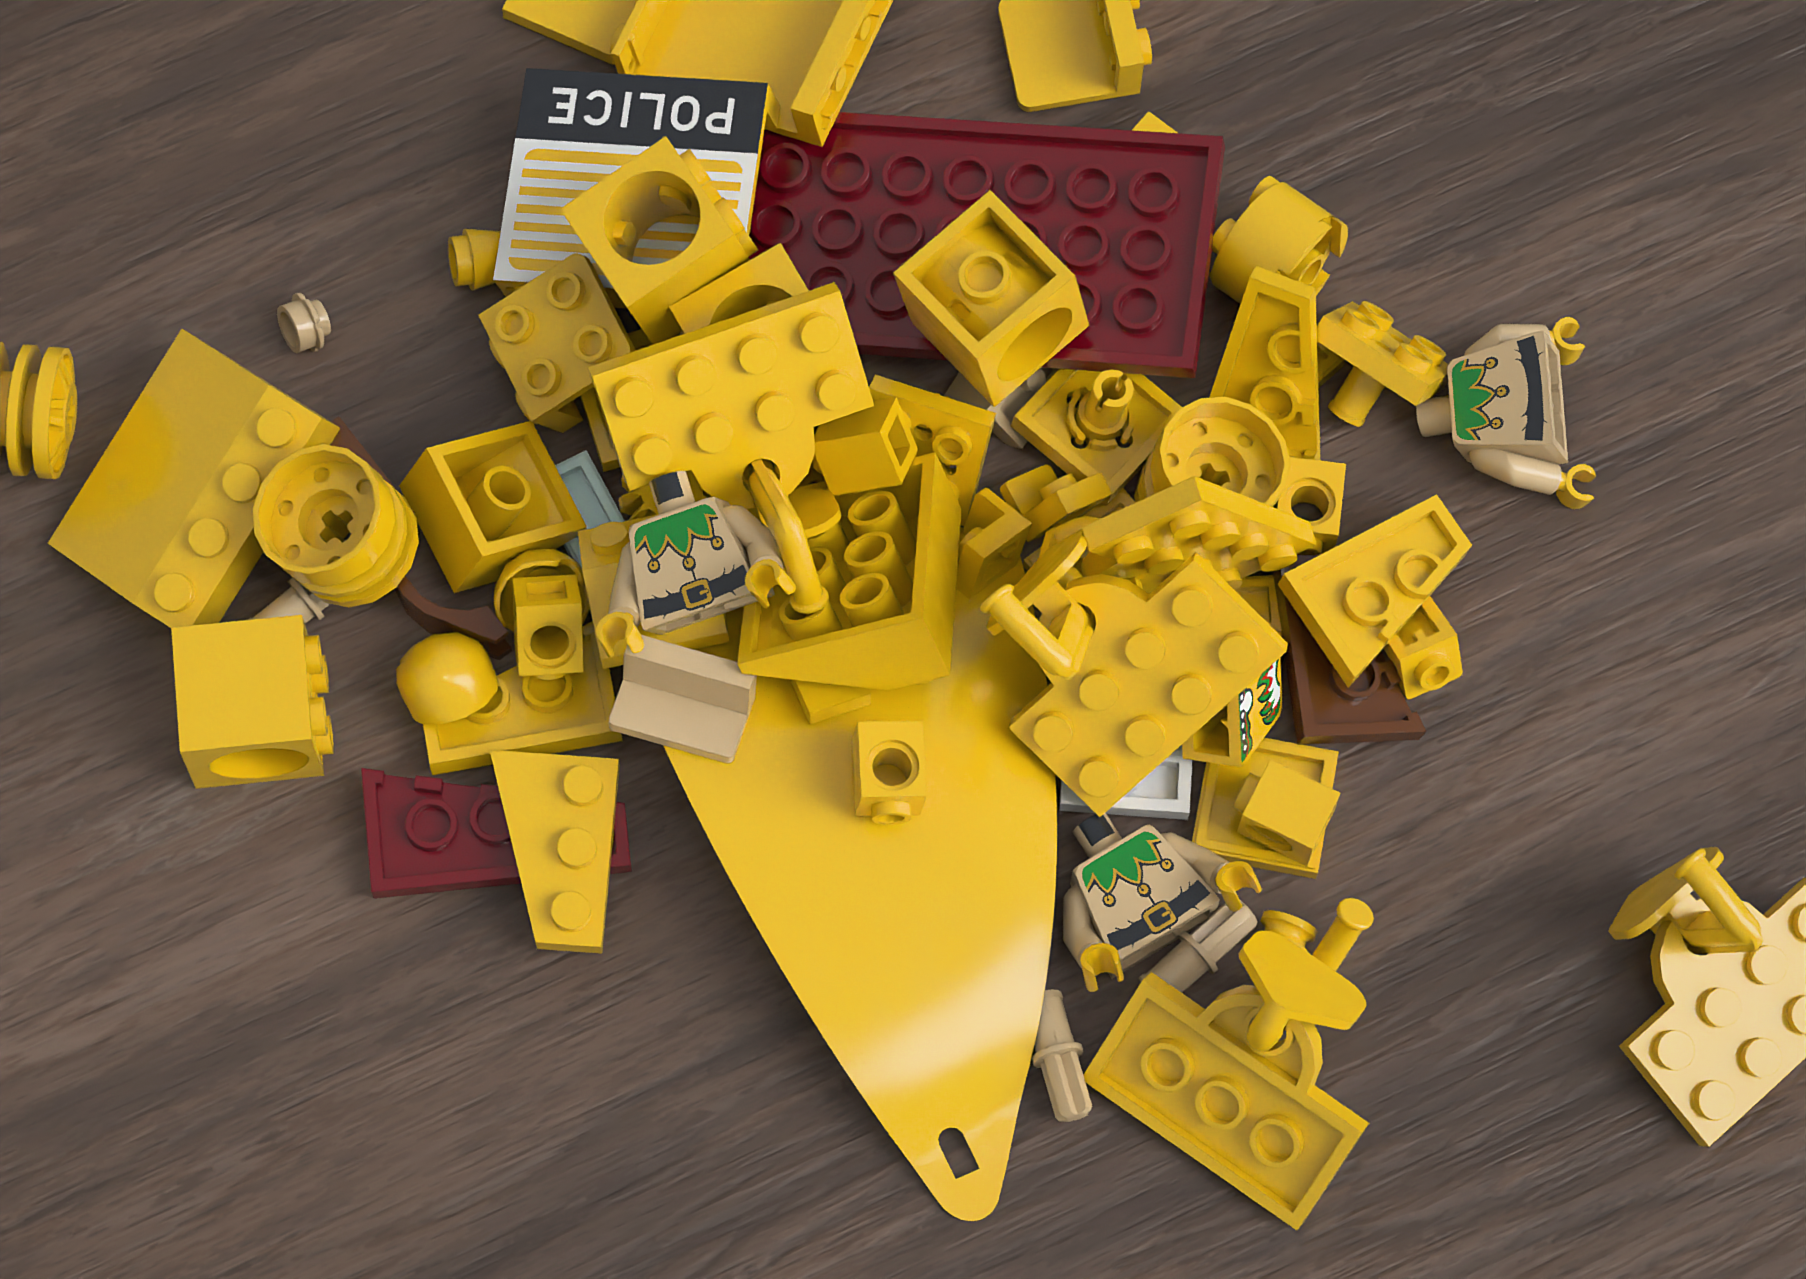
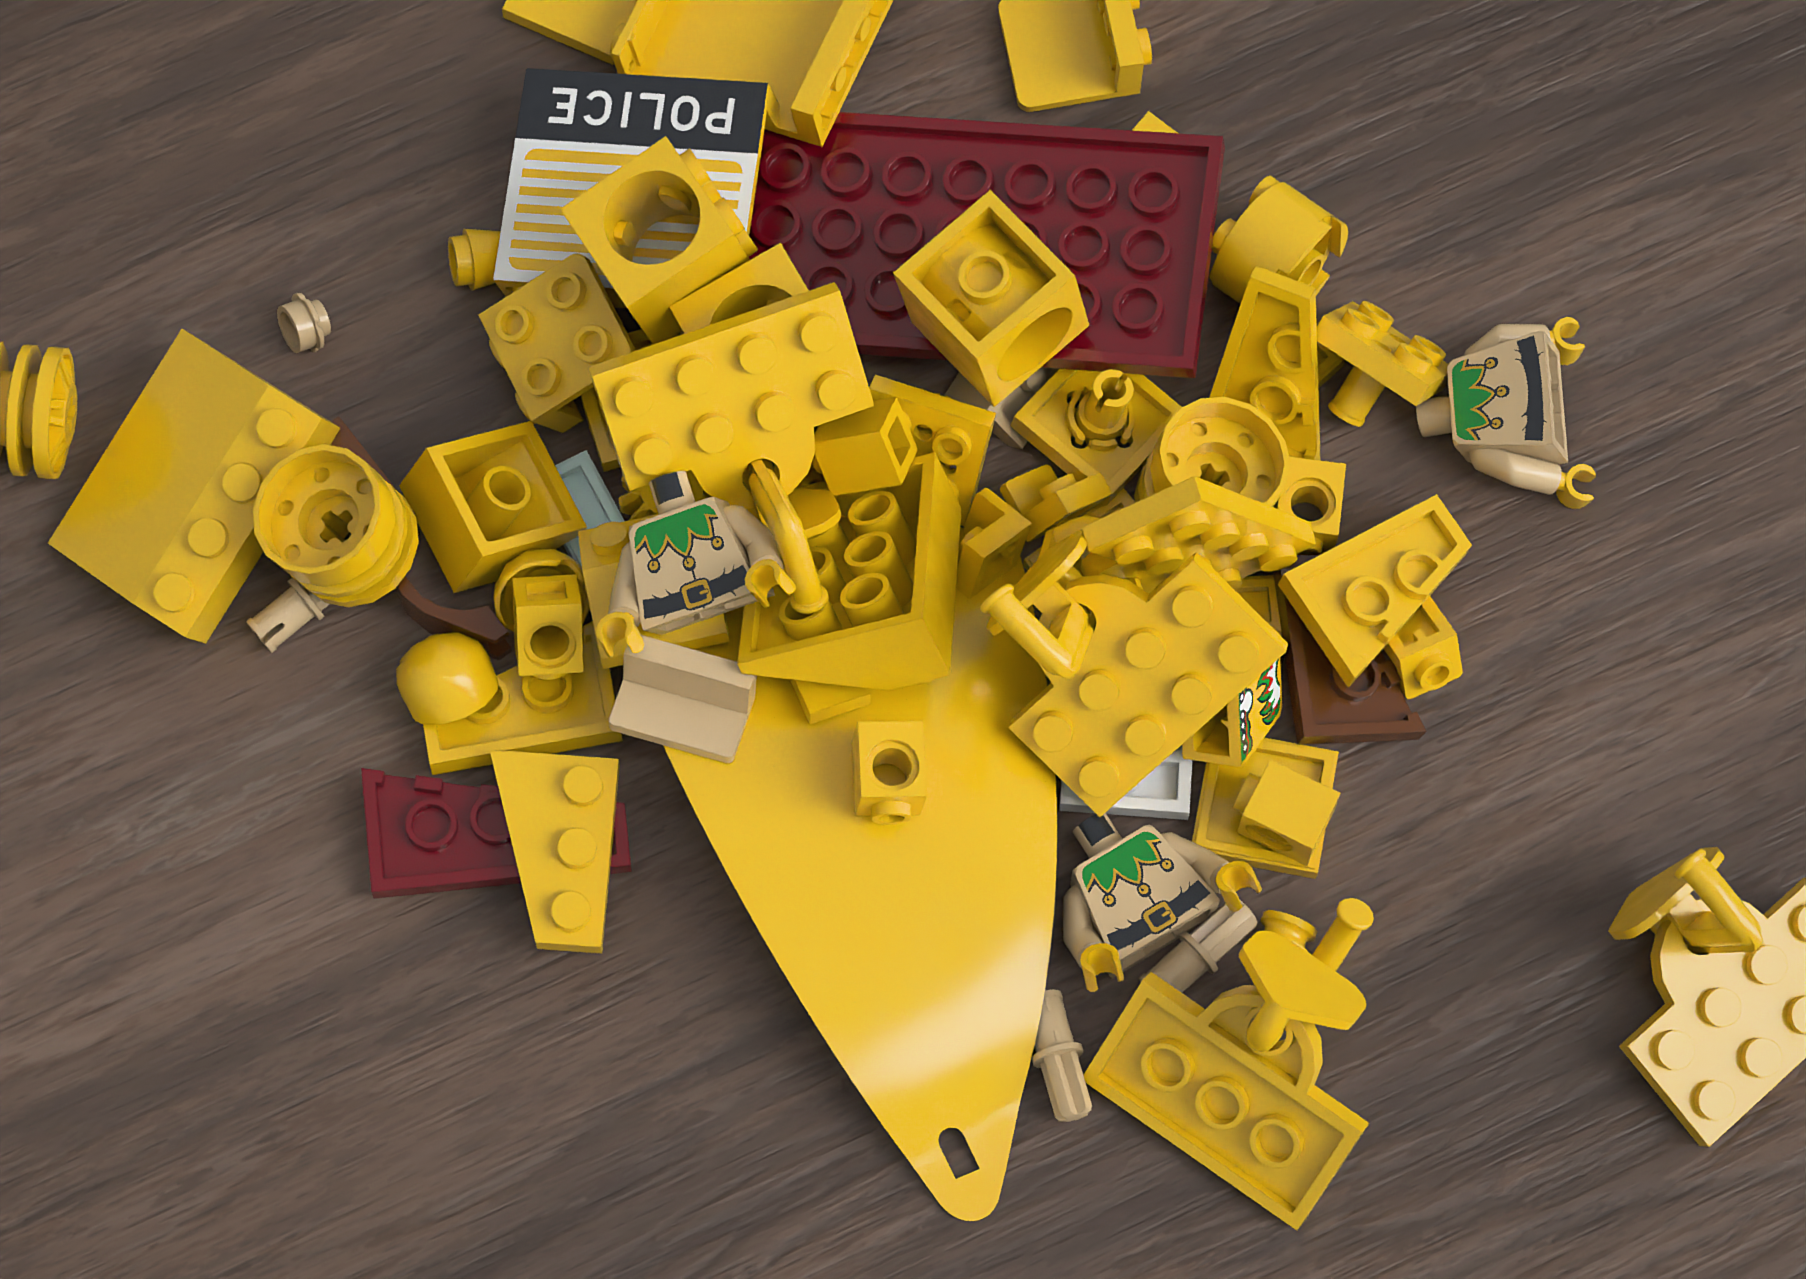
(251, 701): yellow brick -> none

